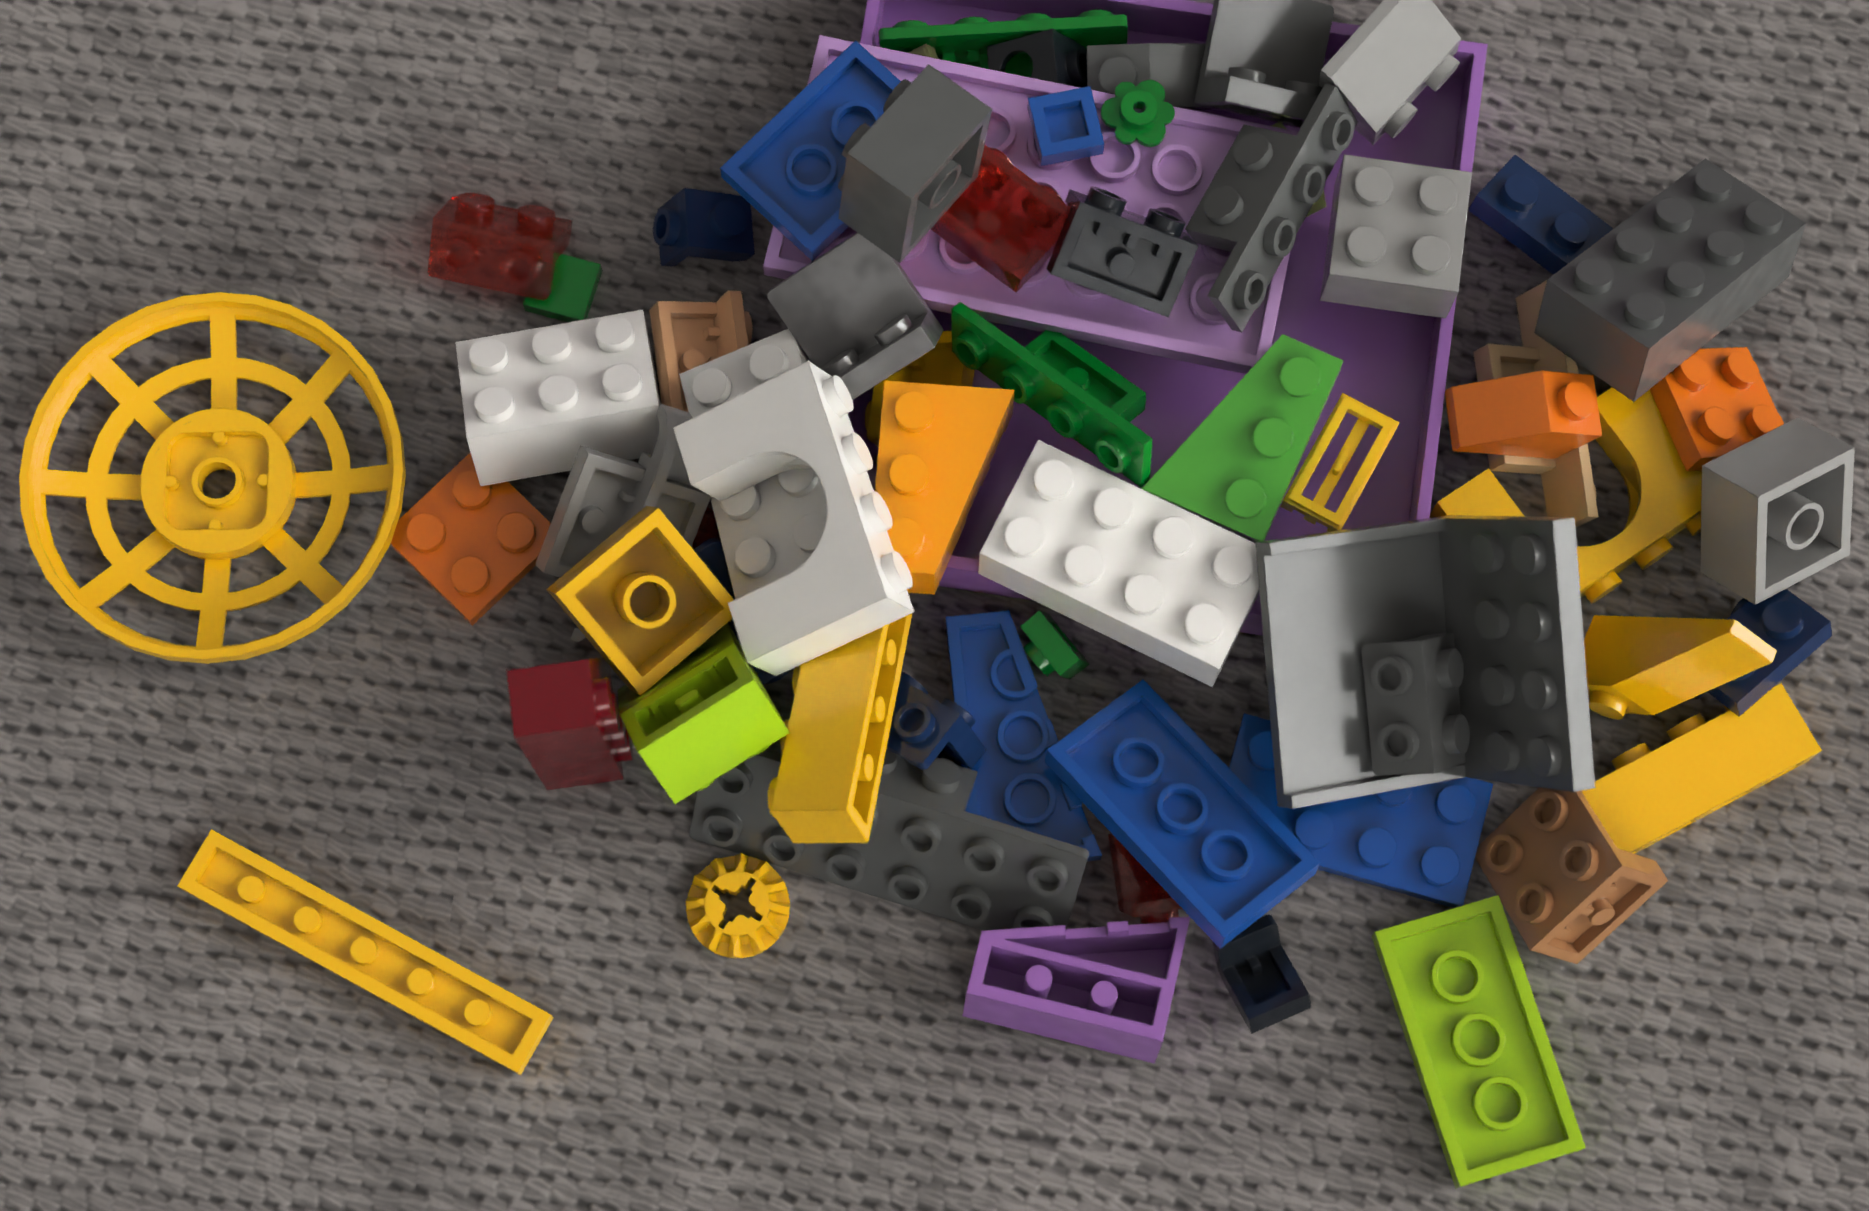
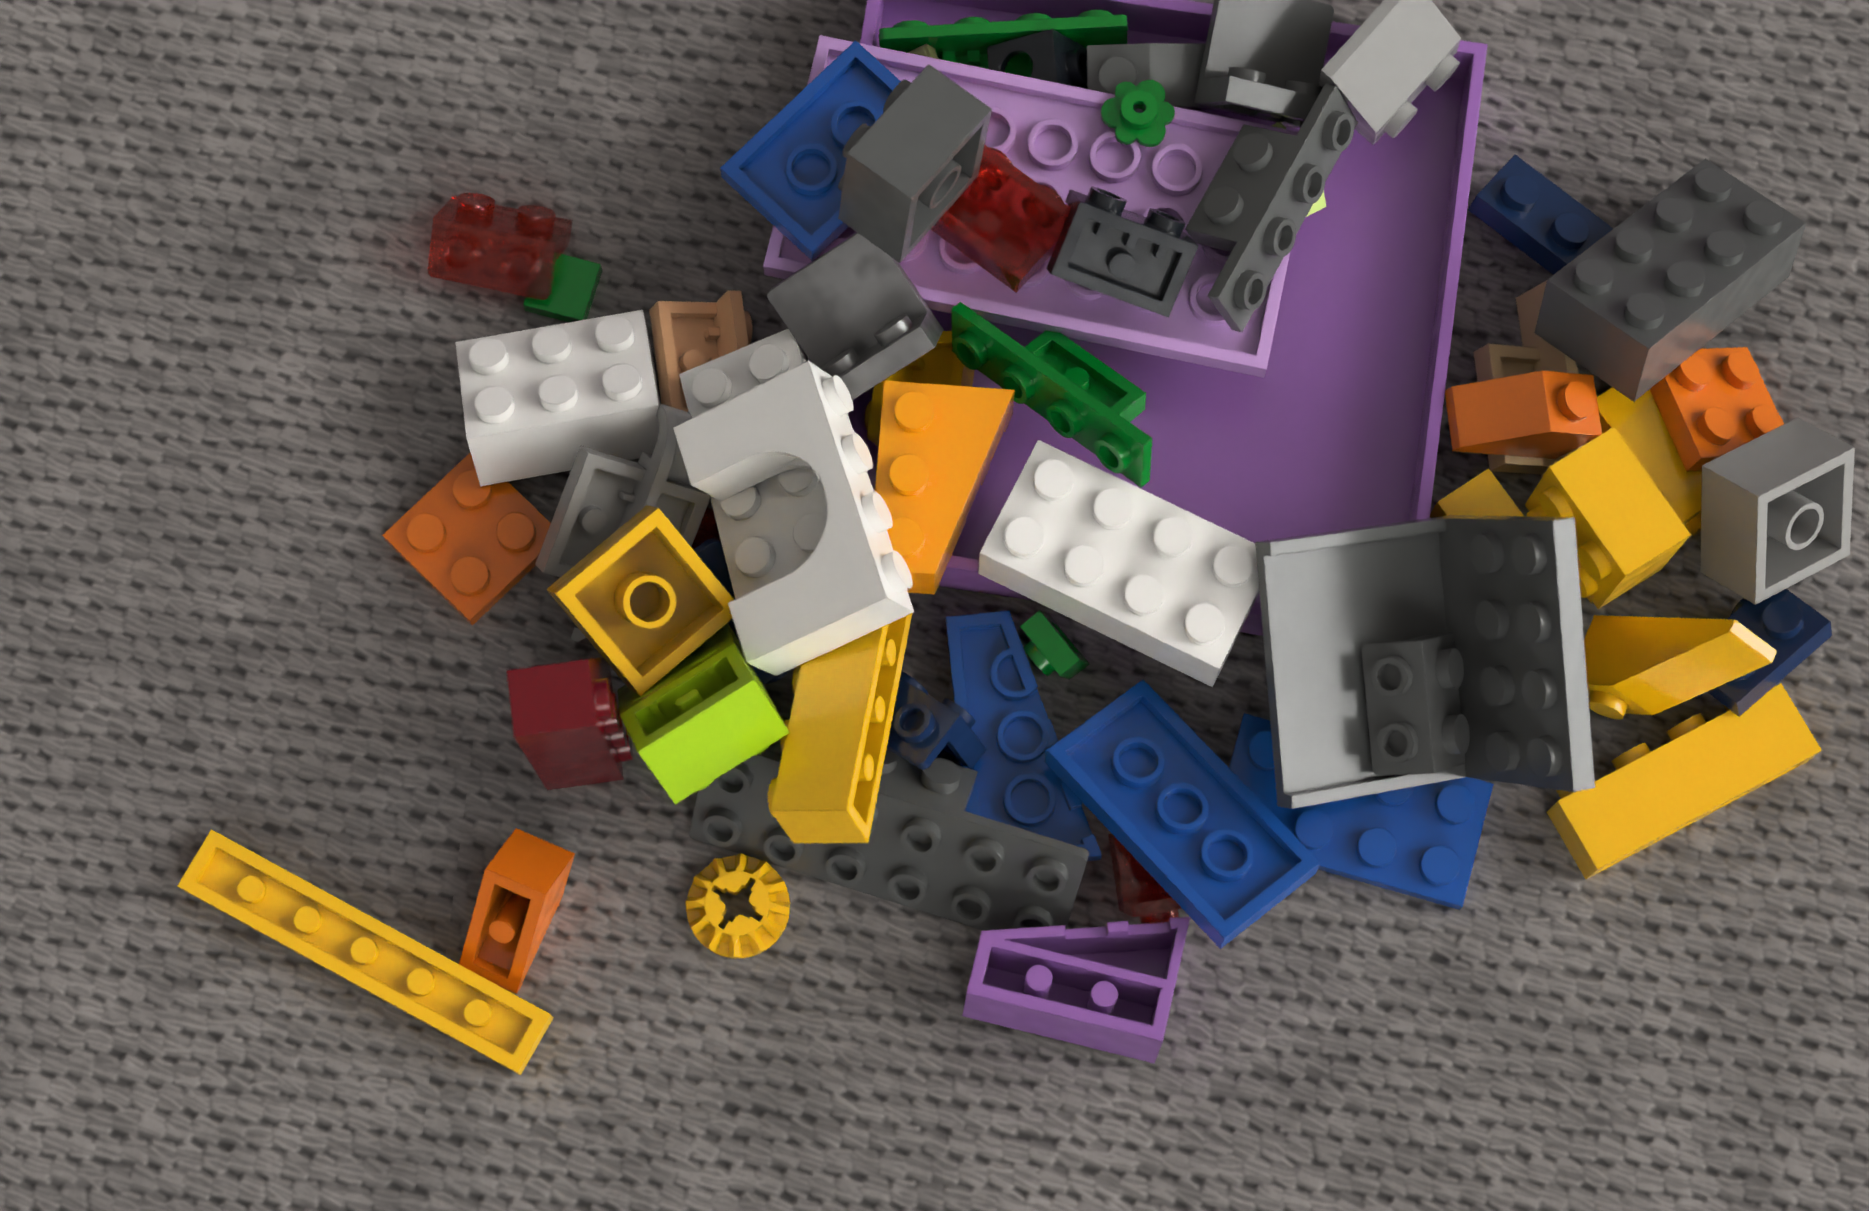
(189, 453): yellow dish -> none
(515, 908): none -> orange slope
(704, 227): dark blue bracket -> none
(1065, 126): blue plate -> none
(1252, 441): bright green wedge -> none
(1261, 976): black bracket -> none
(1315, 510): yellow tile -> none
(1396, 236): light grey brick -> none
(1477, 1041): lime plate -> none
(1564, 874): medium nougat bracket -> none
(1619, 514): none -> yellow brick

